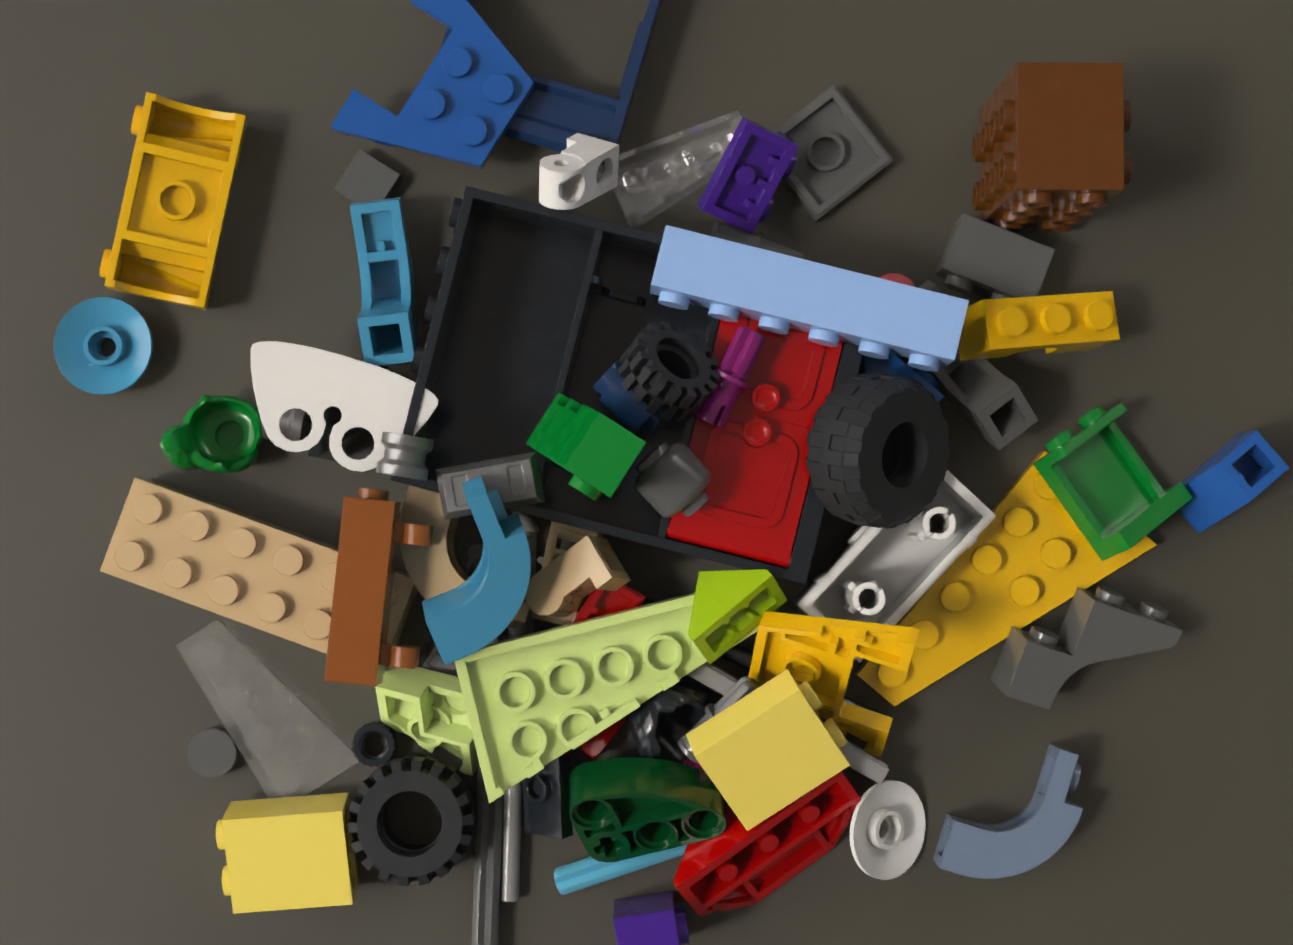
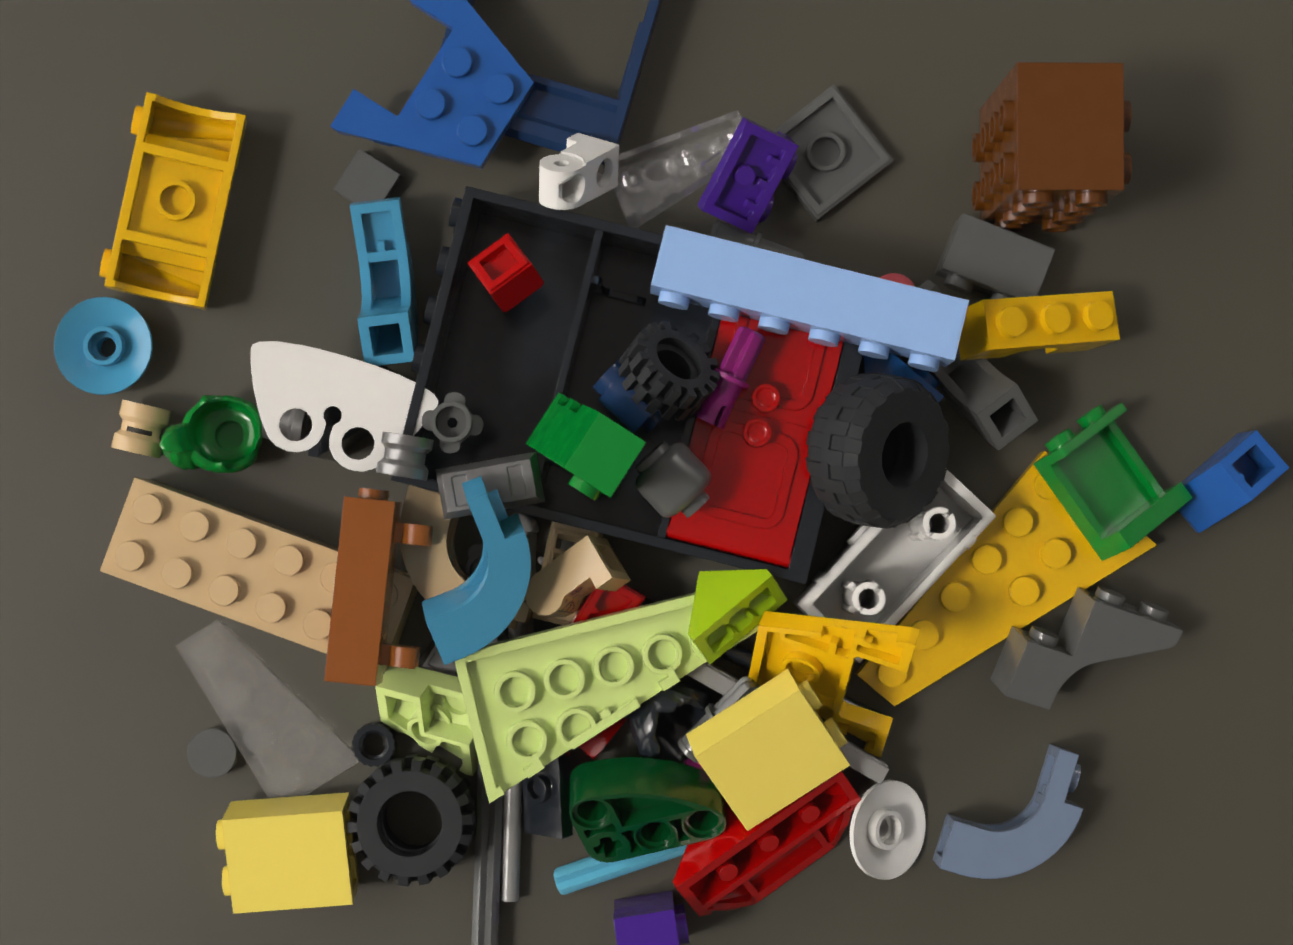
(144, 418): none -> tan wheel
(437, 421): none -> dark grey plate
(506, 273): none -> red slope

